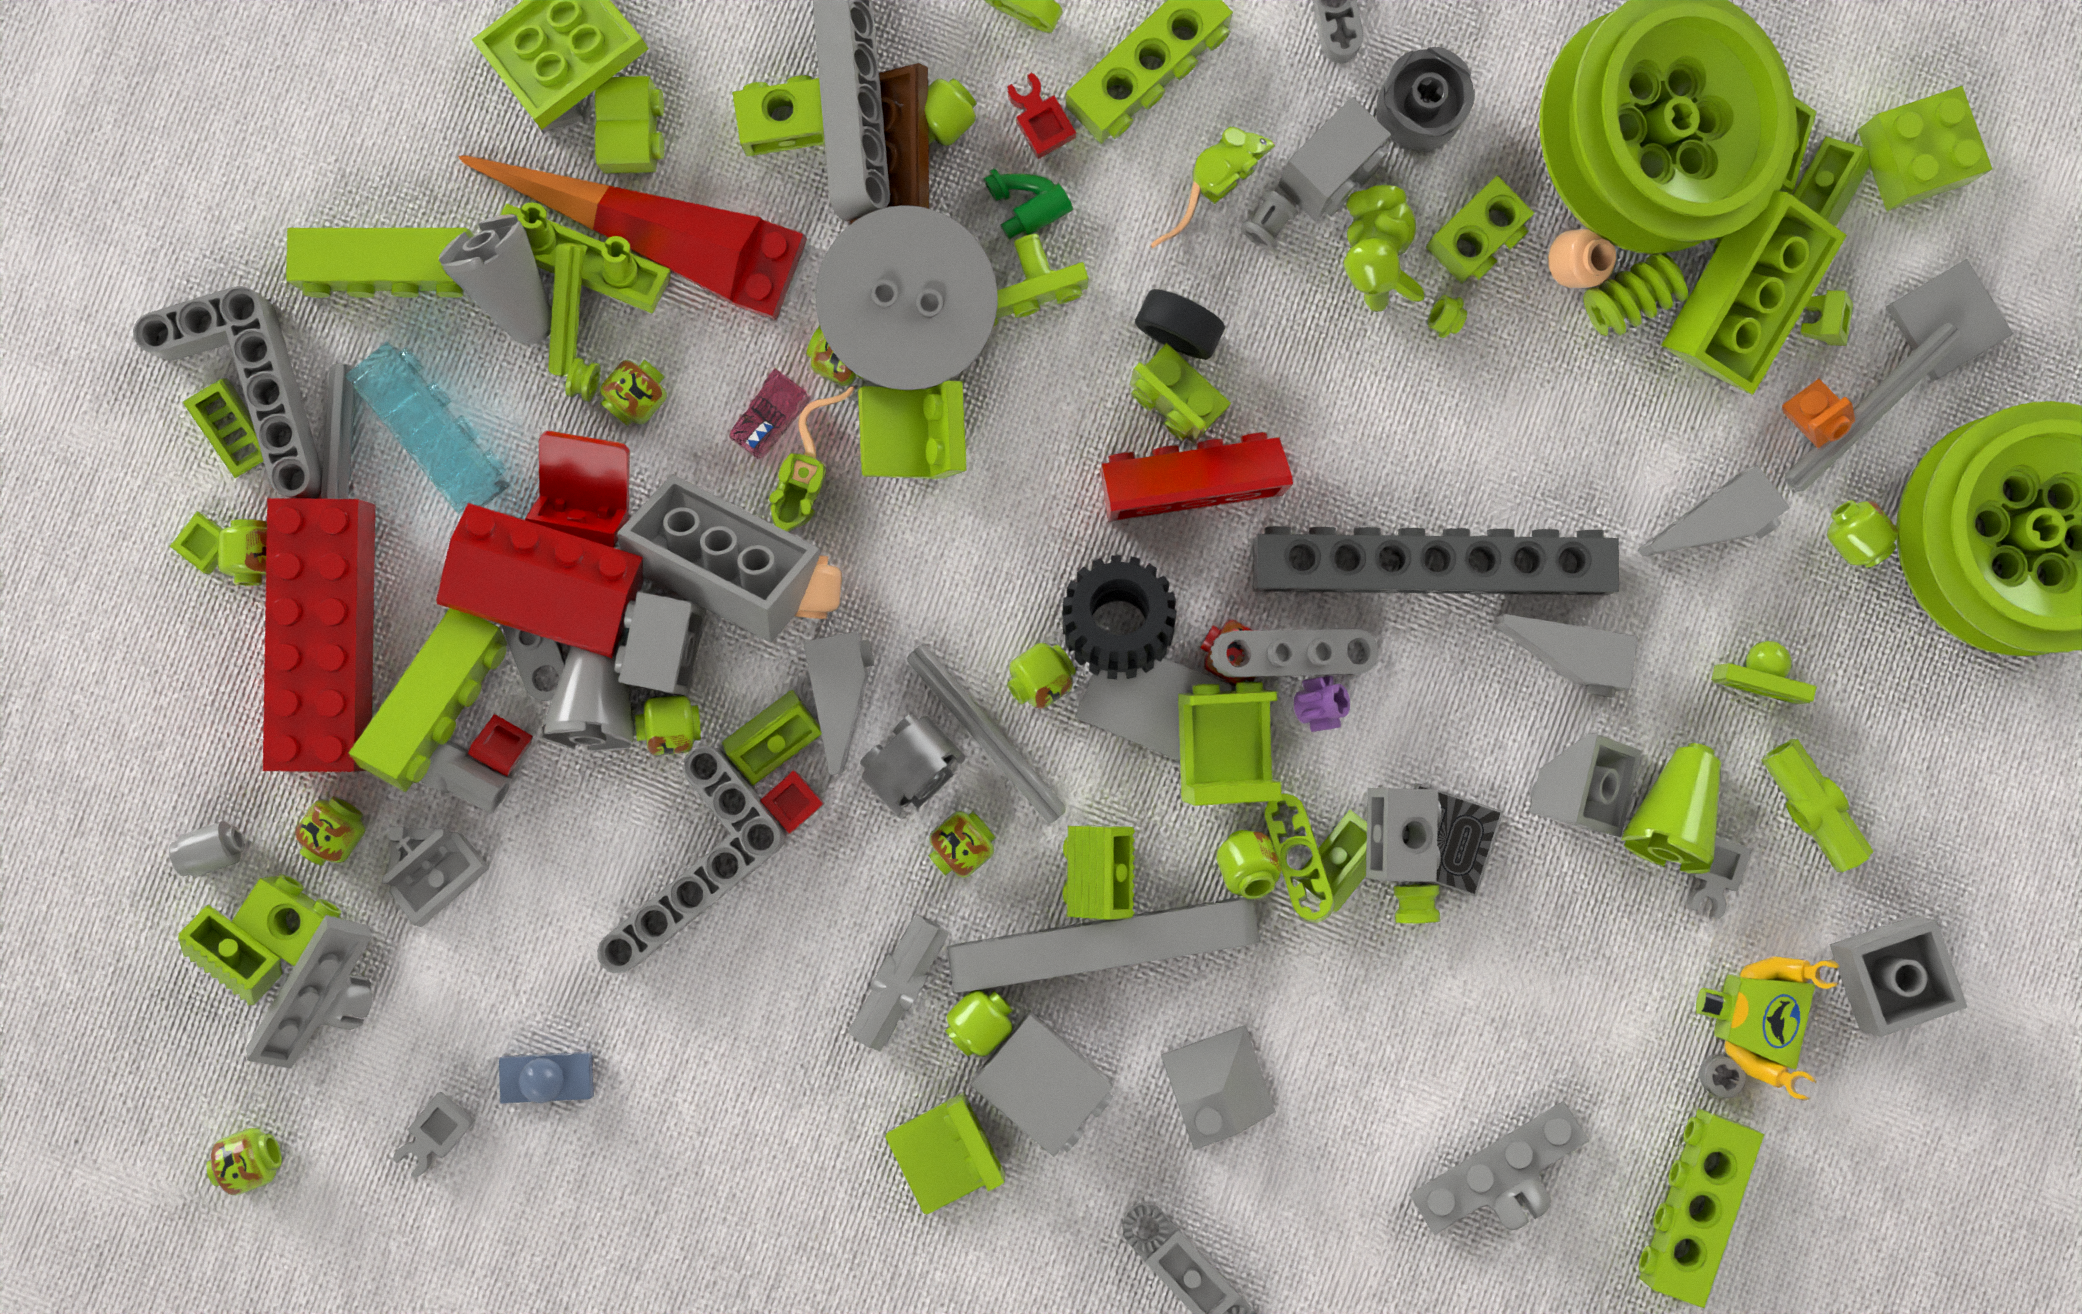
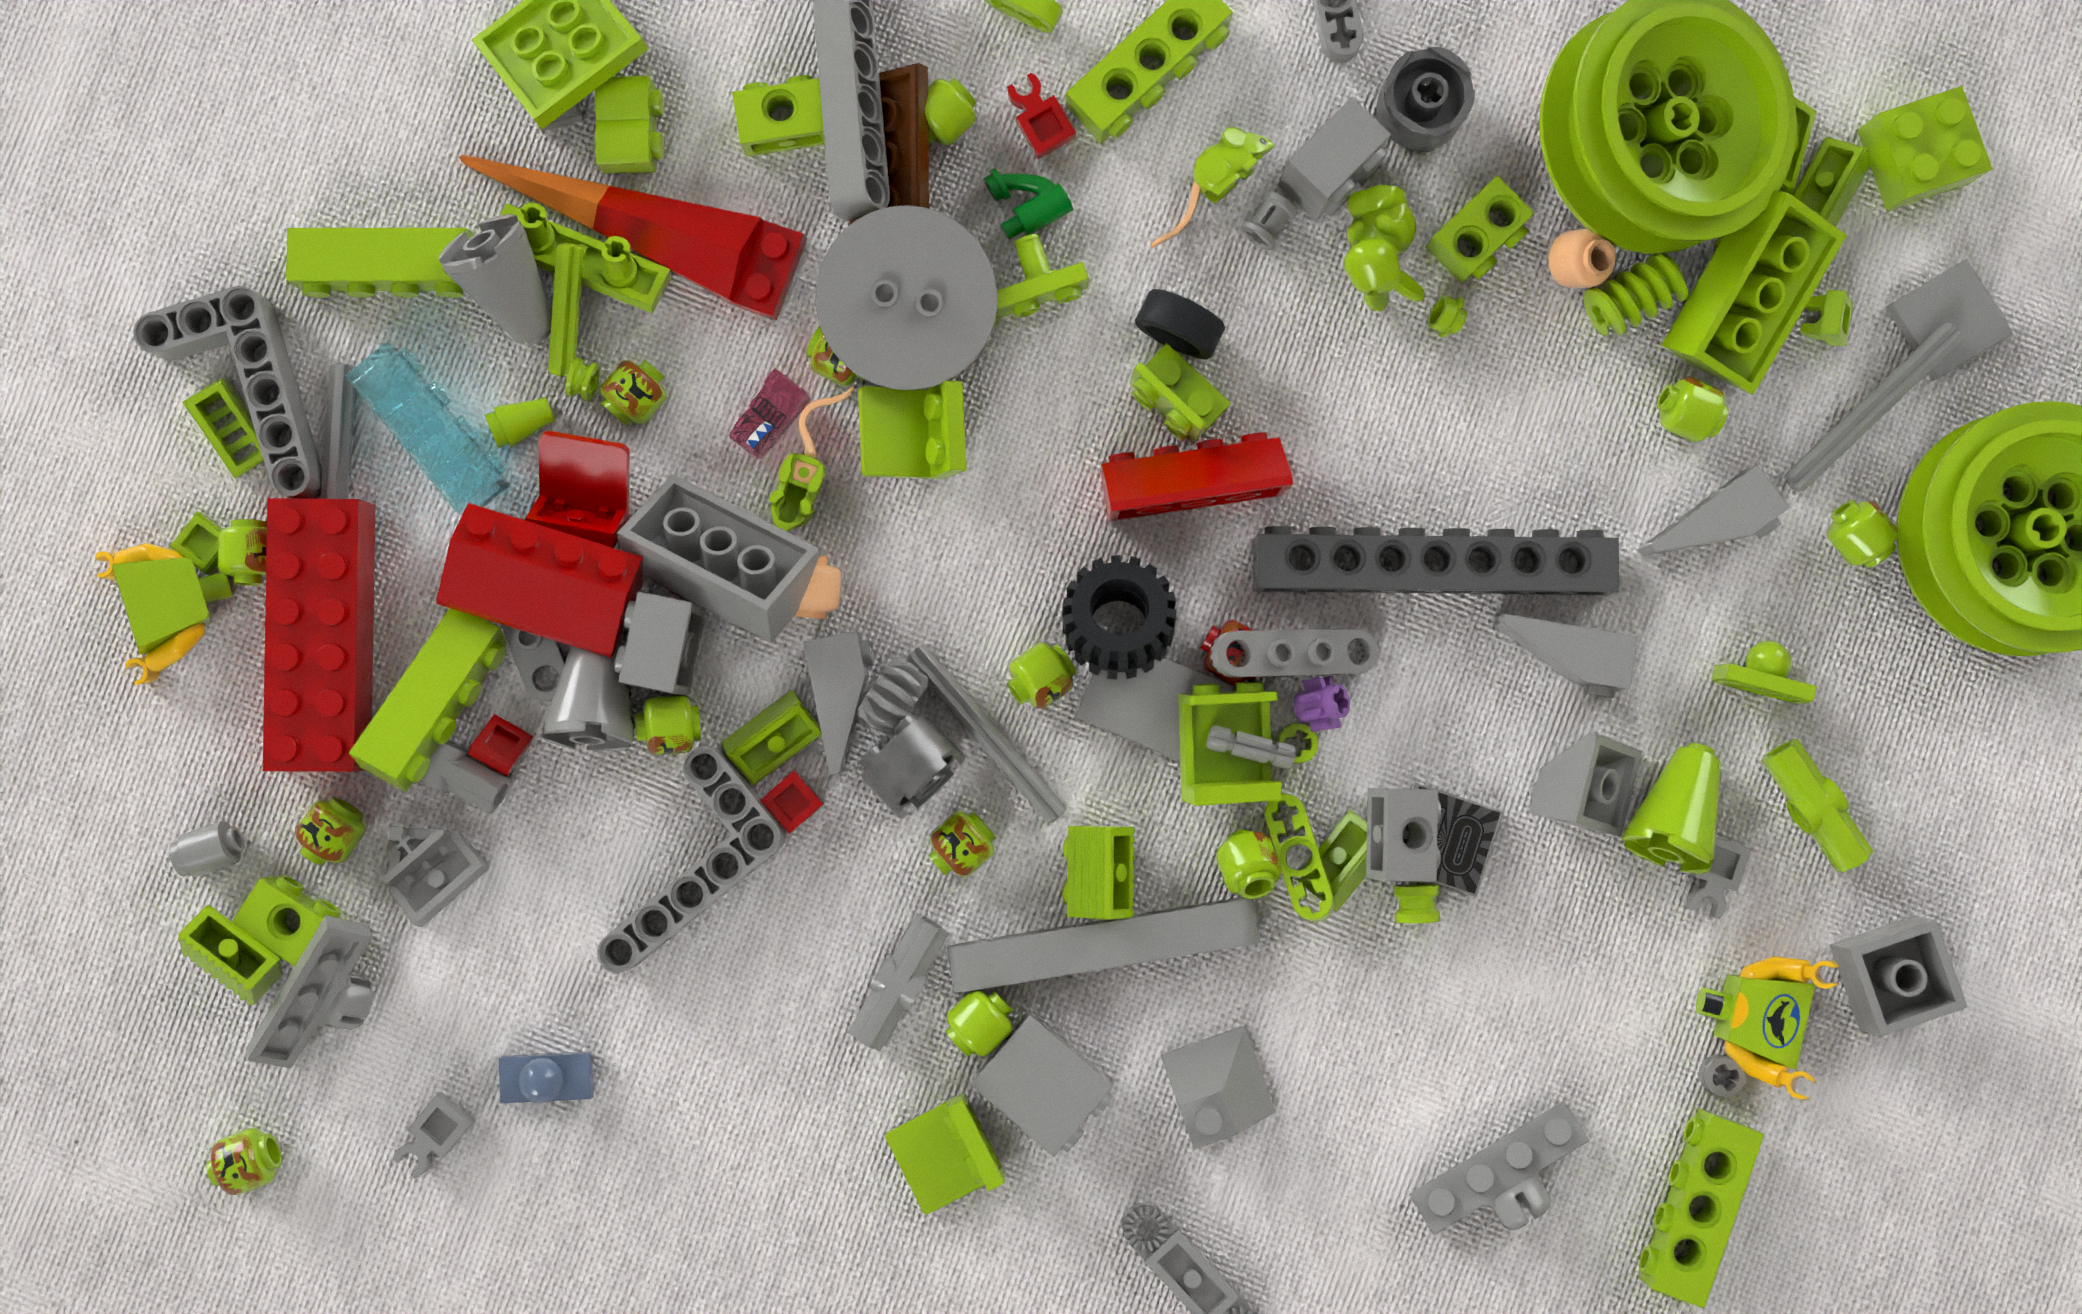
(162, 603): none -> lime torso
(518, 421): none -> lime cone
(892, 696): none -> light grey gear
(1250, 747): none -> light grey axle
(1290, 731): none -> lime bush
(1692, 409): none -> lime head
(1820, 413): orange bracket -> none

